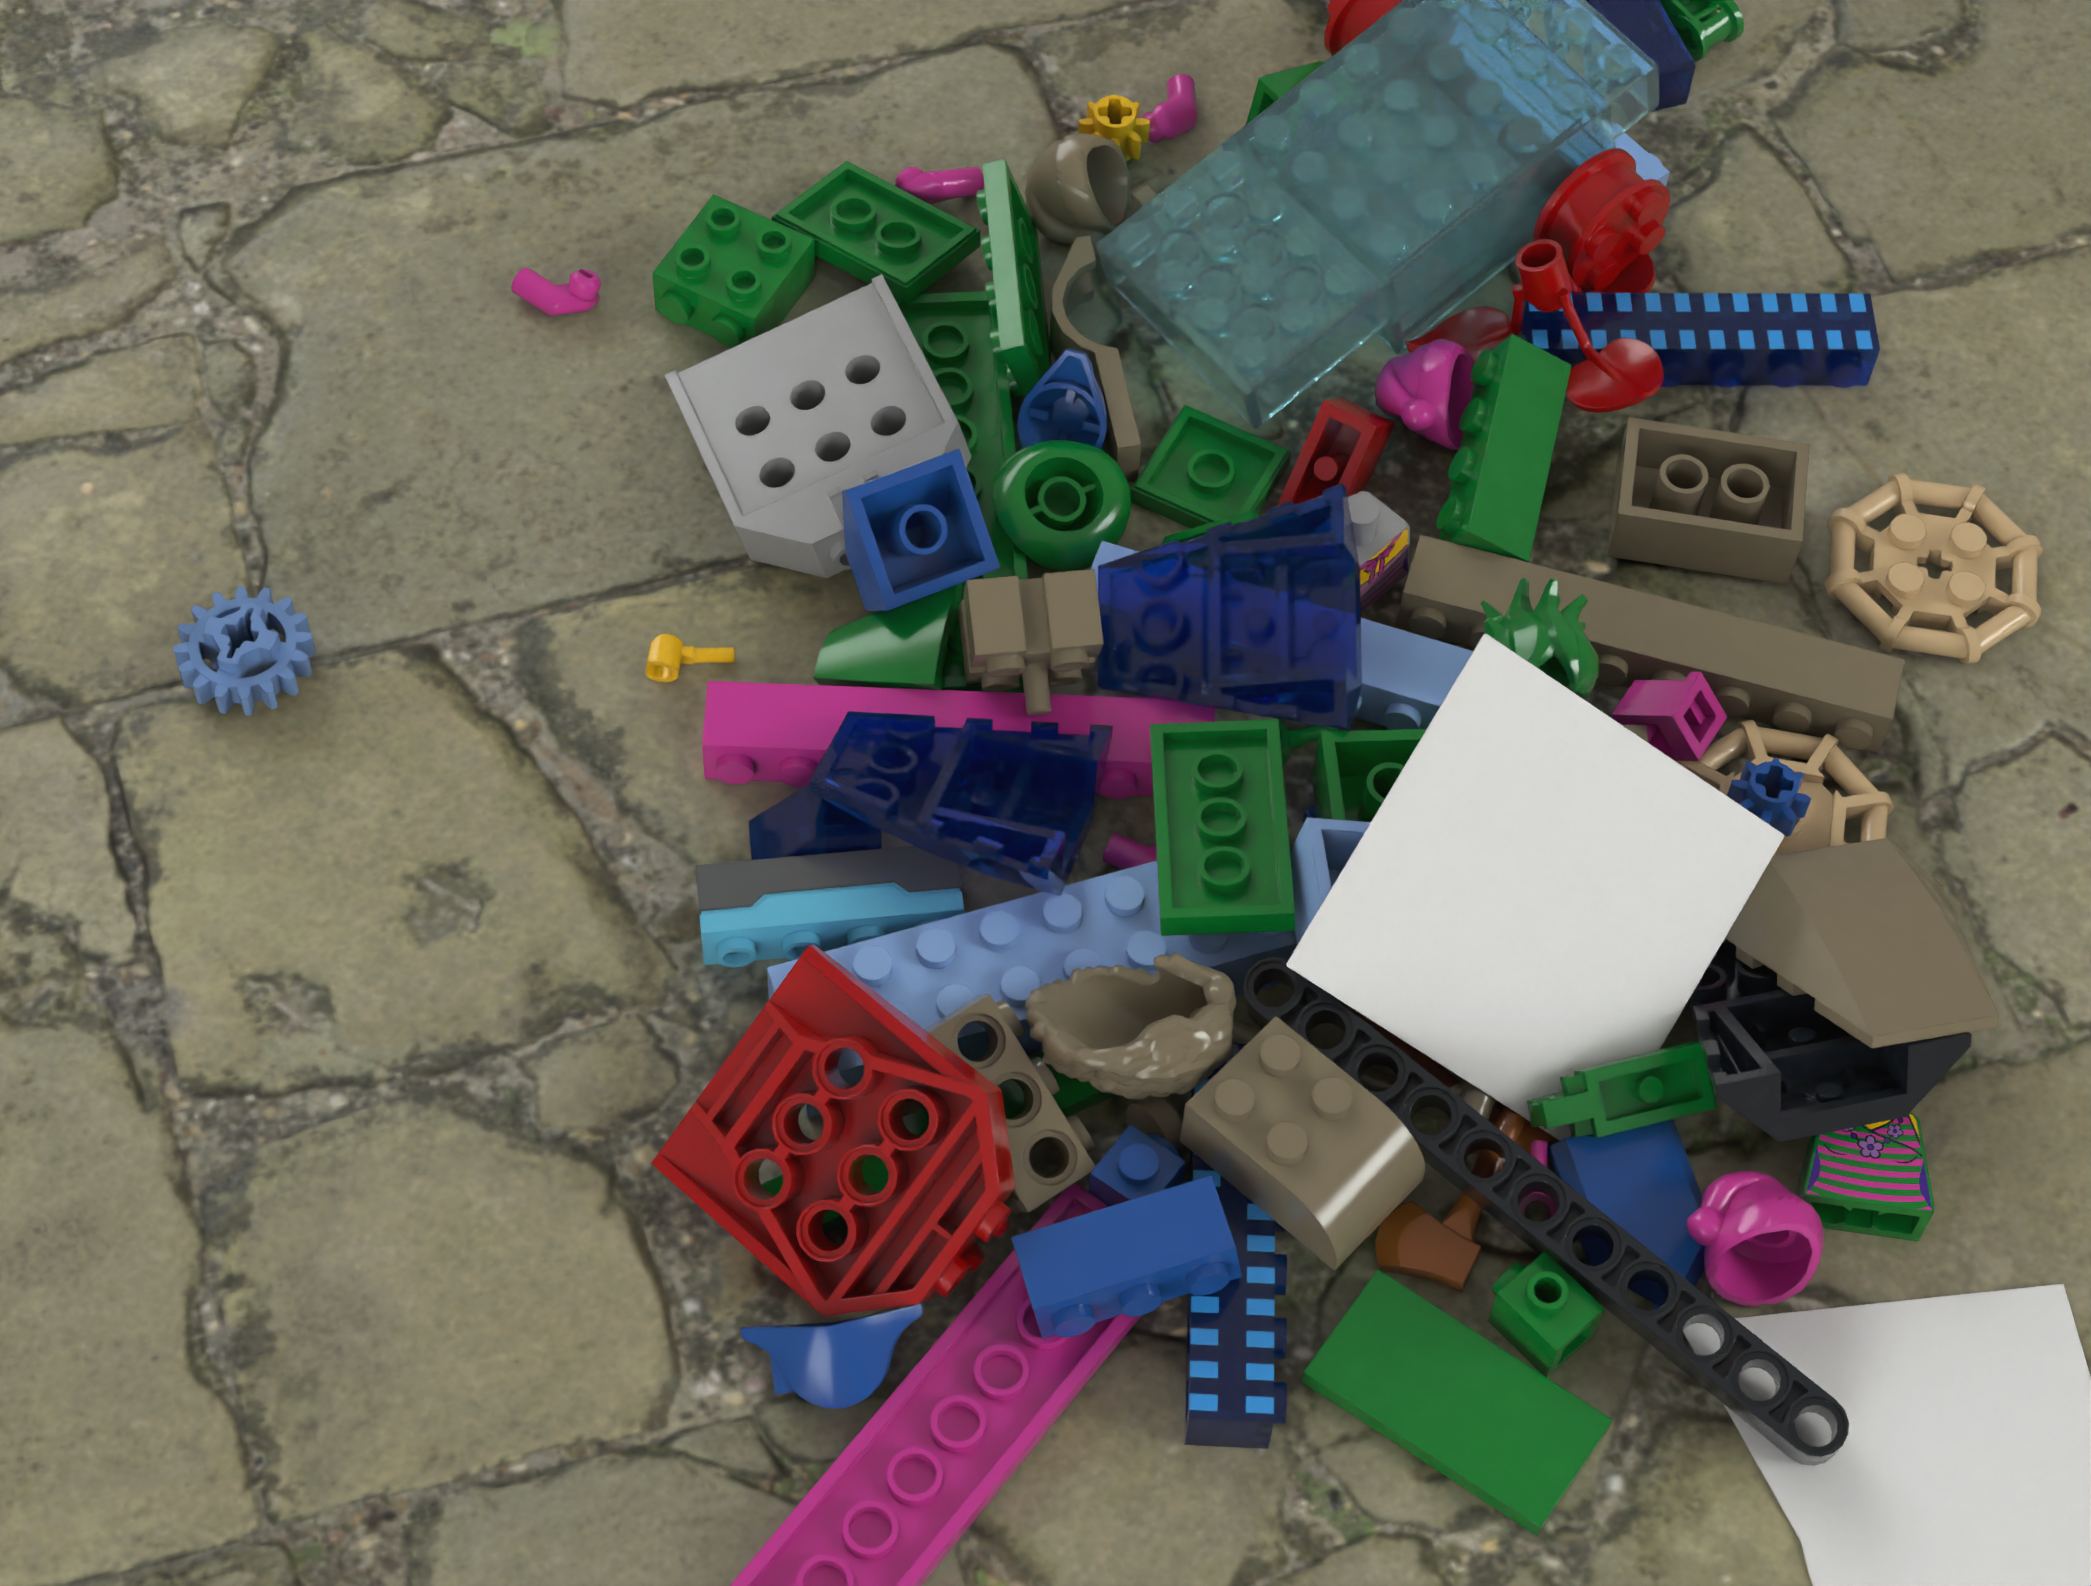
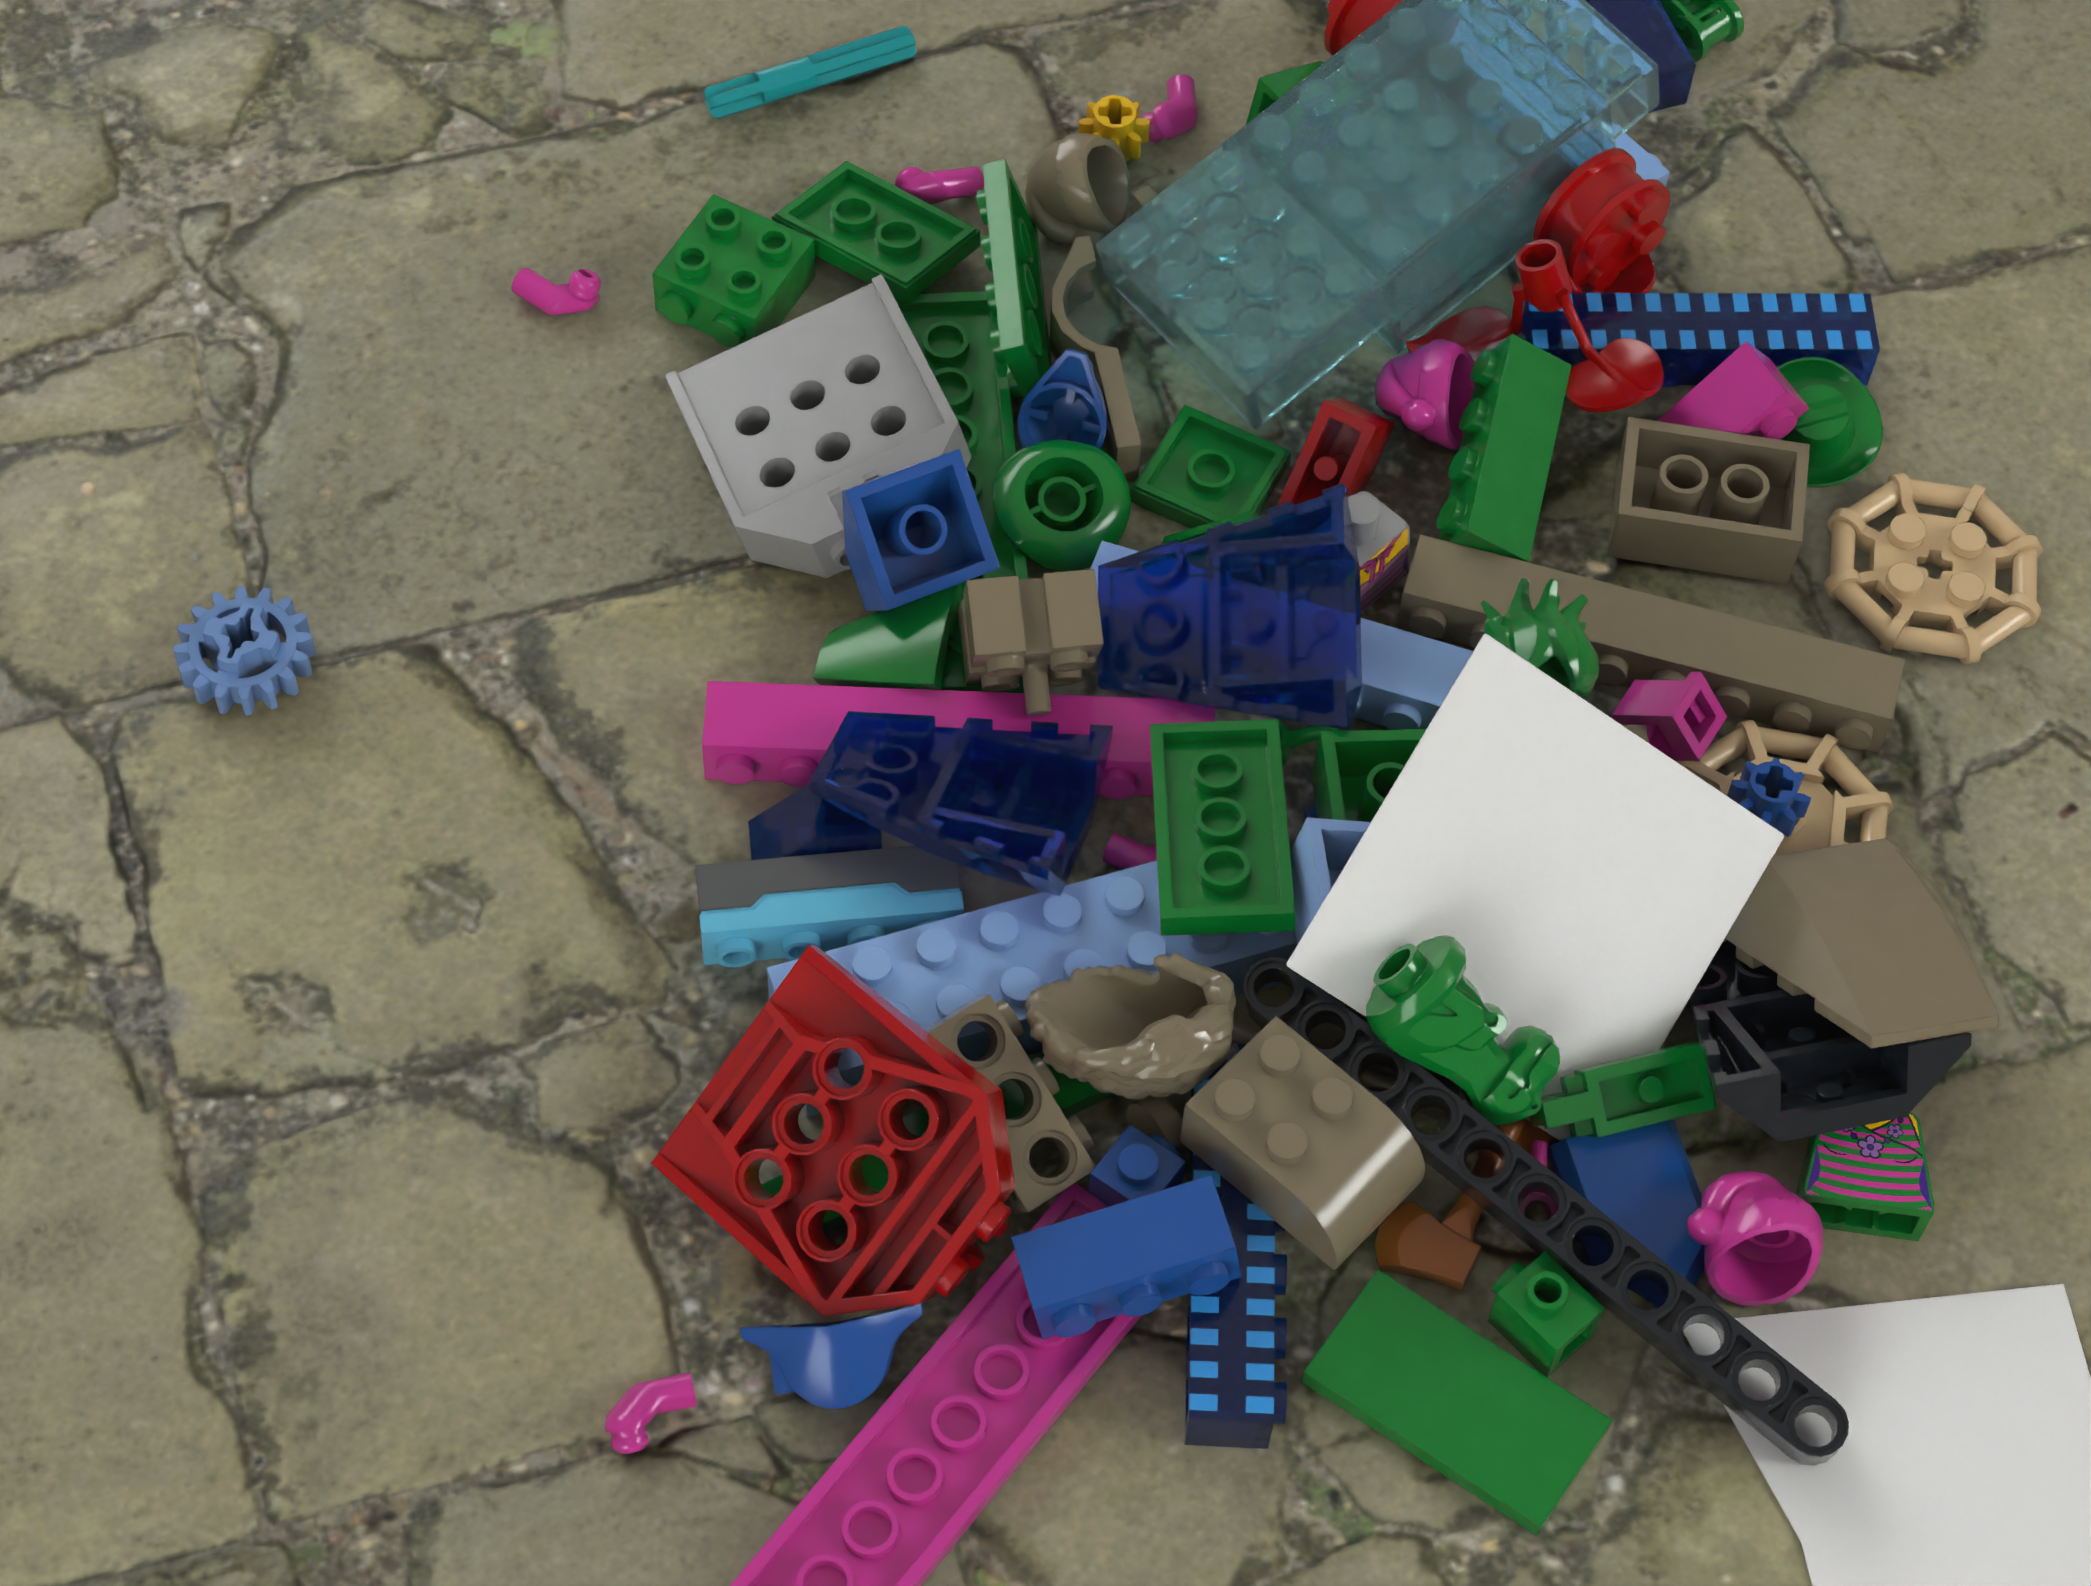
(639, 1406): none -> dark pink arm
(669, 653): yellow hand -> none
(809, 72): none -> teal axle
(1440, 1022): none -> green animal
(1741, 397): none -> dark pink slope
(1840, 421): none -> green hat

